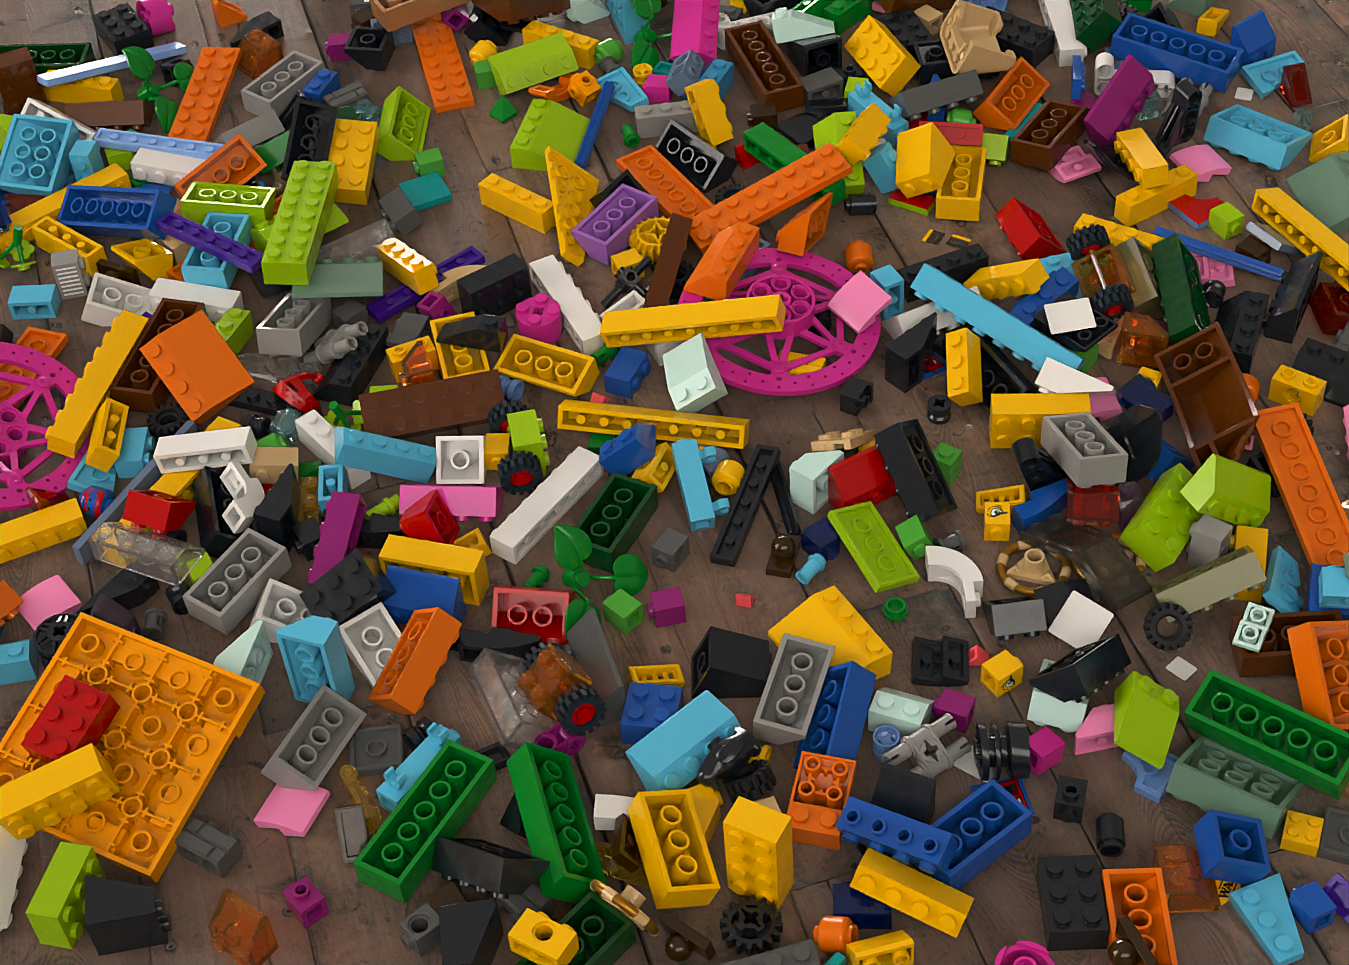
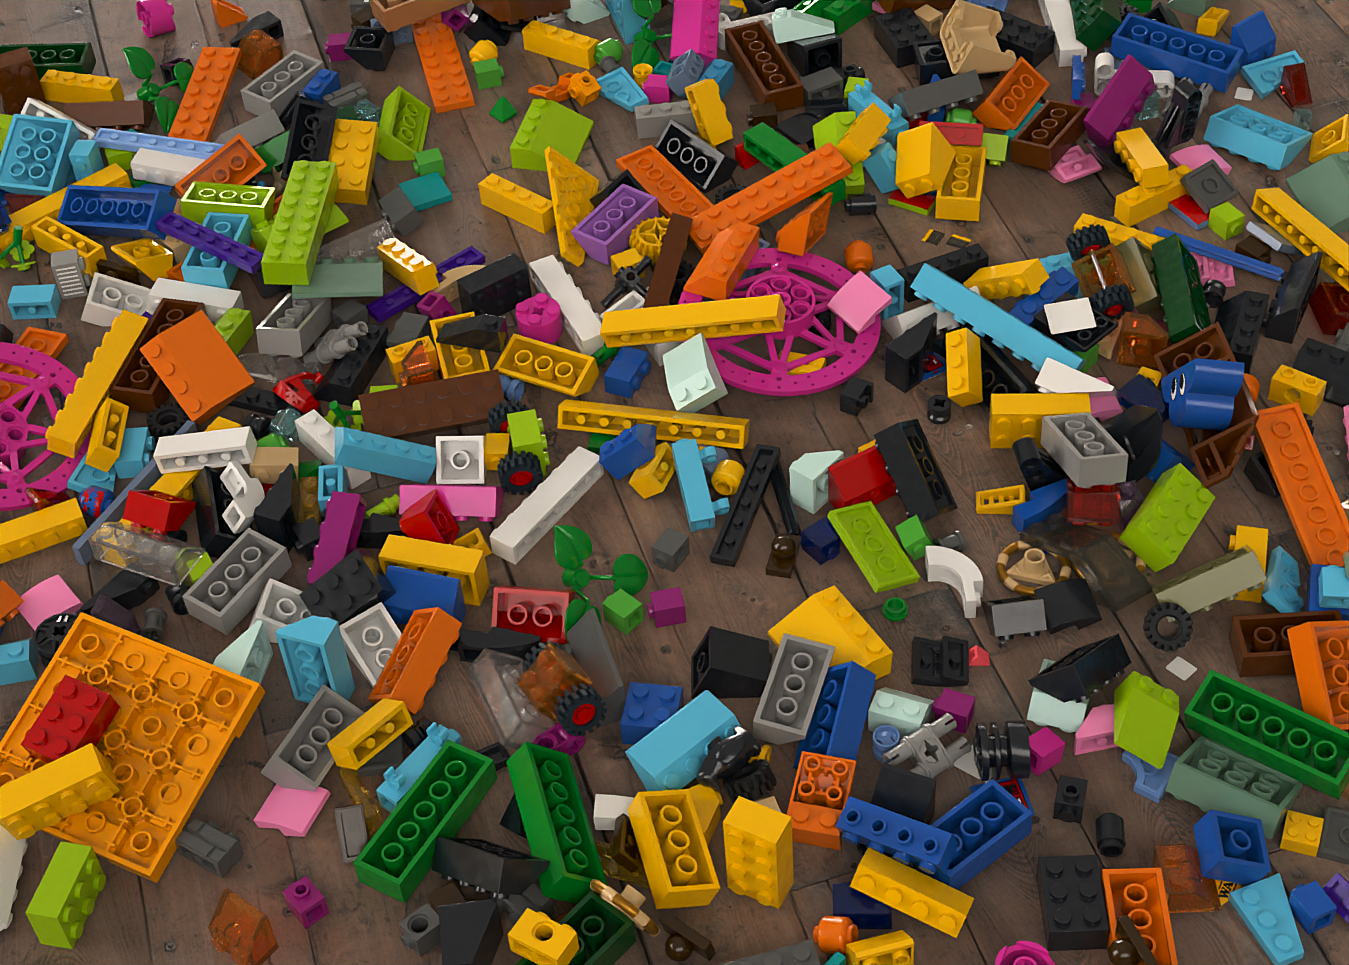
(106, 65): light blue tile -> none
(122, 28): black brick -> none
(124, 916): black slope -> none
(370, 733): none -> yellow brick
(532, 63): lime slope -> none
(539, 575): green pin -> none
(594, 124): blue axle -> none
(599, 398): coral piece -> none
(617, 518): dark green brick -> none
(631, 138): green pin -> none
(643, 673): yellow slope -> none
(744, 600): coral piece -> none
(751, 925): black gear -> none
(811, 568): medium azure pin -> none
(847, 440): tan wing -> none
(882, 56): yellow brick -> none
(949, 461): bright green brick -> none
(996, 521): yellow brick -> none
(1002, 673): yellow brick -> none
(1028, 231): red slope -> none
(1080, 621): white sticker -> none
(1203, 393): none -> blue brick
(1208, 540): light grey brick -> none
(1209, 186): none -> dark grey tile
(1230, 491): lime slope -> none
(1253, 627): light aqua slope -> none

